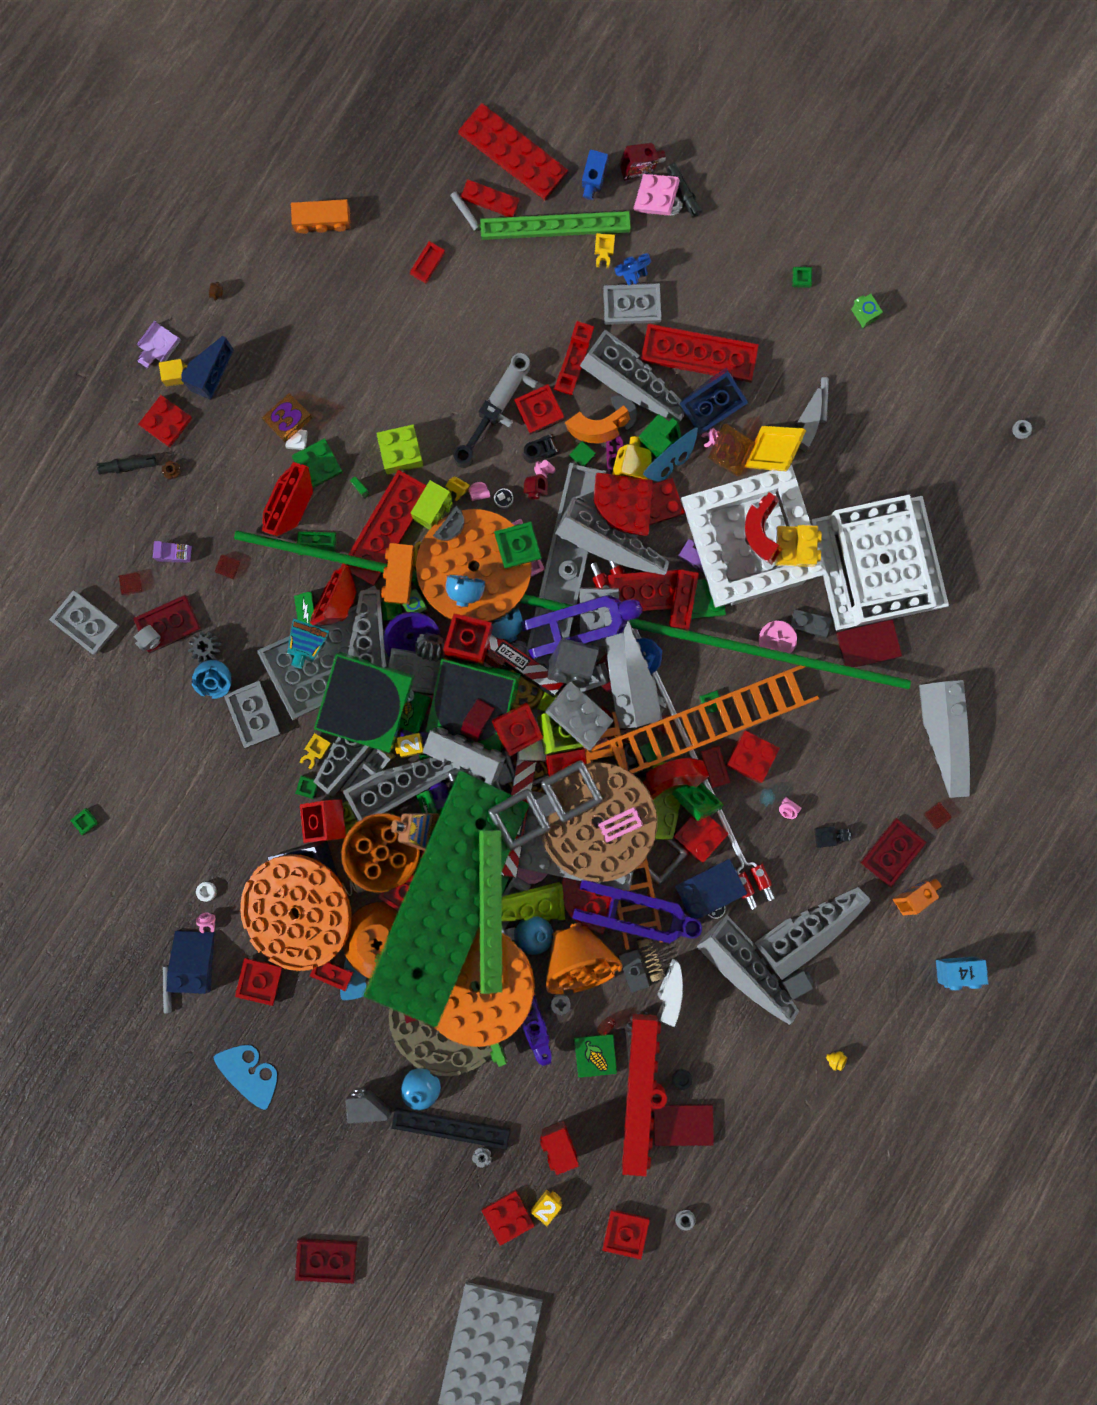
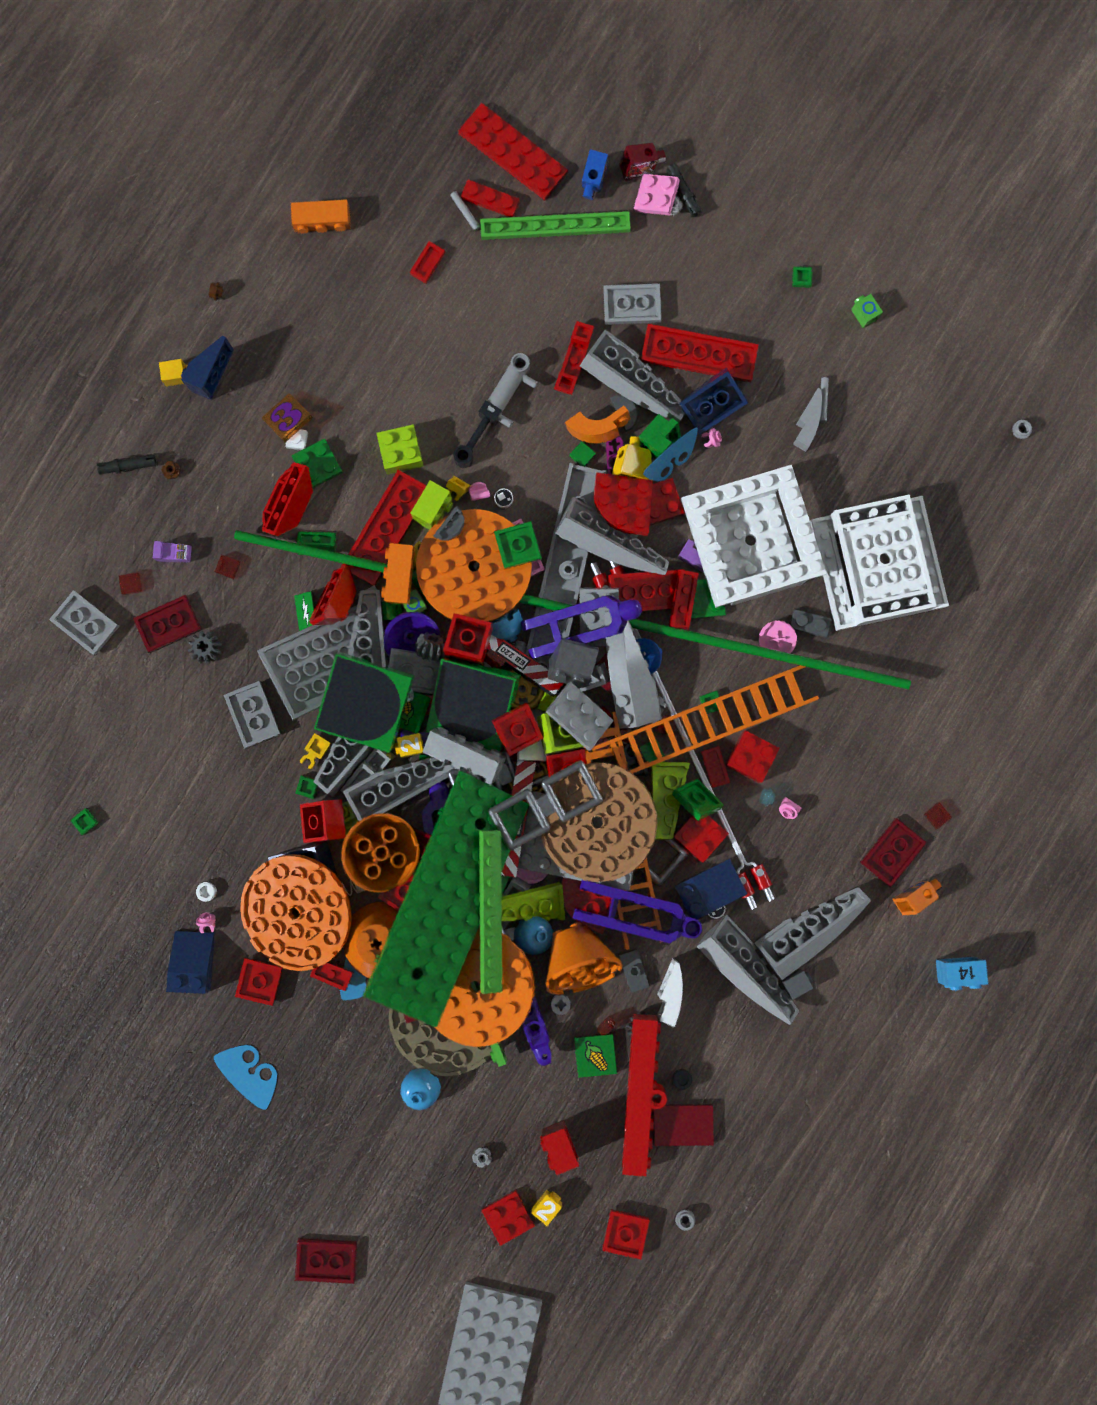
(147, 638): light grey plate -> none
(157, 344): lavender piece -> none
(165, 421): red plate -> none
(166, 995): light grey piece -> none
(212, 679): dark azure cylinder -> none
(305, 642): torso -> none
(359, 487): green tile -> none
(365, 1107): flat silver slope -> none
(415, 828): torso -> none
(427, 802): green slope -> none
(450, 1128): black tile -> none
(464, 589): dark azure cylinder -> none
(477, 720): dark red slope -> none
(536, 486): dark red plate -> none
(539, 409): red plate -> none
(544, 447): black piece -> none
(544, 468): bright pink plate -> none
(603, 247): yellow plate -> none
(605, 831): bright pink tile -> none
(633, 267): blue plate -> none
(658, 975): tan piece -> none
(673, 773): red arch -> none
(731, 450): clear orange tile -> none
(755, 529): red arch -> none
(775, 448): yellow piece -> none
(798, 545): yellow plate -> none
(827, 837): black plate -> none
(837, 1060): yellow plate -> none
(869, 644): dark red tile -> none
(947, 727): light grey wedge -> none

